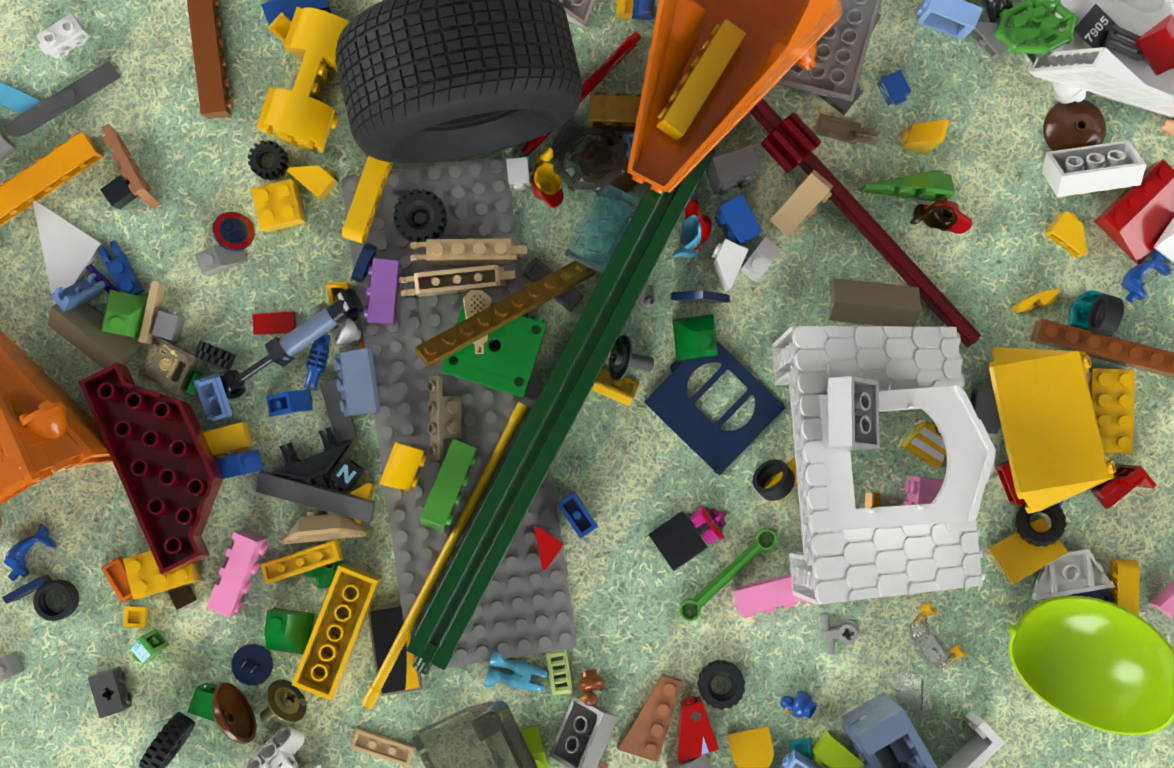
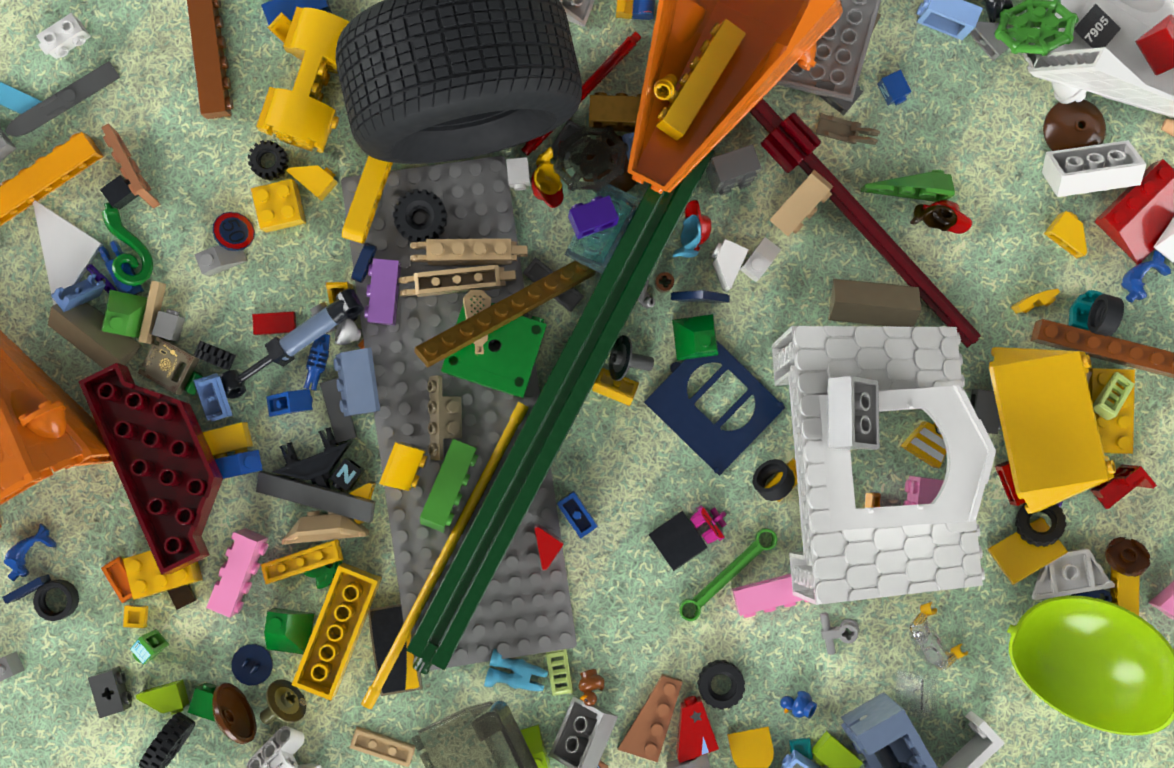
(113, 223): none -> green plant
(165, 698): none -> lime slope
(593, 216): none -> dark purple brick
(665, 87): none -> yellow cone
(669, 277): none -> reddish brown gear
(737, 221): blue brick -> none
(924, 136): yellow slope -> none
(1106, 408): none -> yellowish green slope
(1127, 556): none -> reddish brown tile
(1135, 56): dark grey tile -> none

